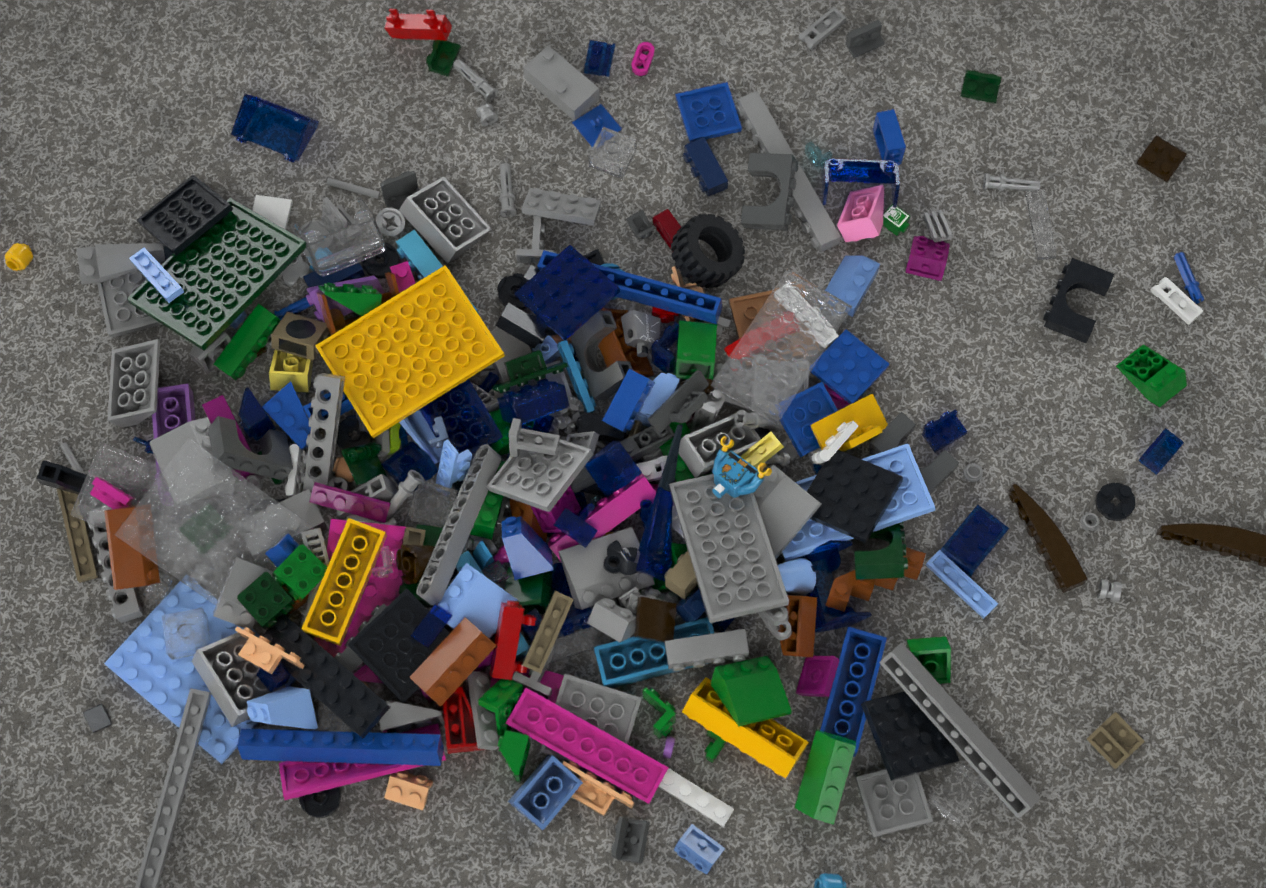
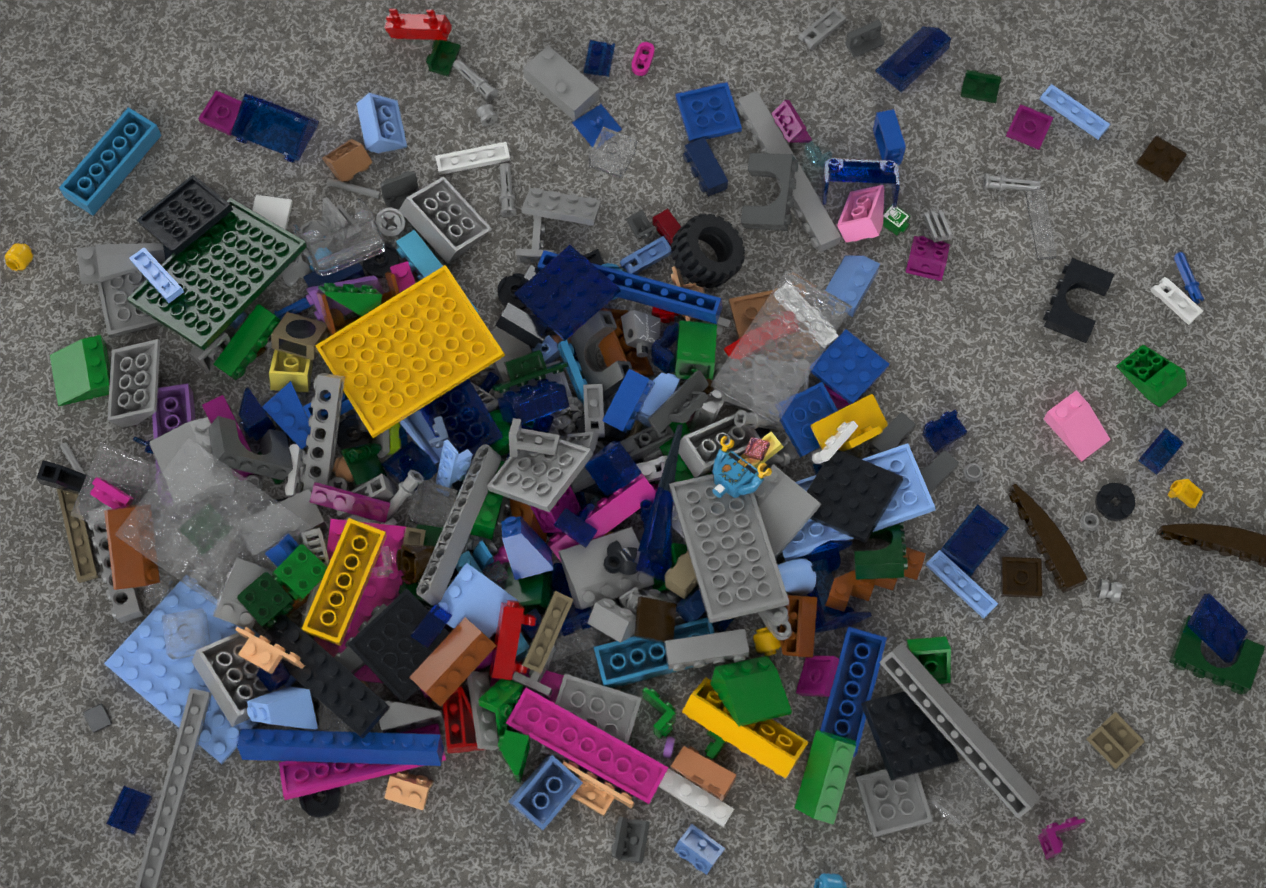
(81, 371): none -> green slope
(110, 161): none -> dark azure brick
(129, 810): none -> clear blue plate
(220, 112): none -> magenta plate
(348, 160): none -> medium nougat slope
(381, 123): none -> light blue slope
(472, 158): none -> white plate
(594, 408): none -> light grey plate
(647, 256): none -> medium blue plate
(703, 772): none -> nougat wedge
(757, 448): none -> clear pink tile
(765, 642): none -> yellow head
(790, 123): none -> magenta bracket
(914, 57): none -> clear blue slope
(1021, 577): none -> dark brown plate
(1029, 126): none -> magenta plate
(1050, 842): none -> magenta bracket
(1074, 111): none -> light blue plate
(1077, 425): none -> bright pink slope
(1186, 492): none -> yellow bracket
(1217, 628): none -> clear blue plate
(1238, 677): none -> dark green arch

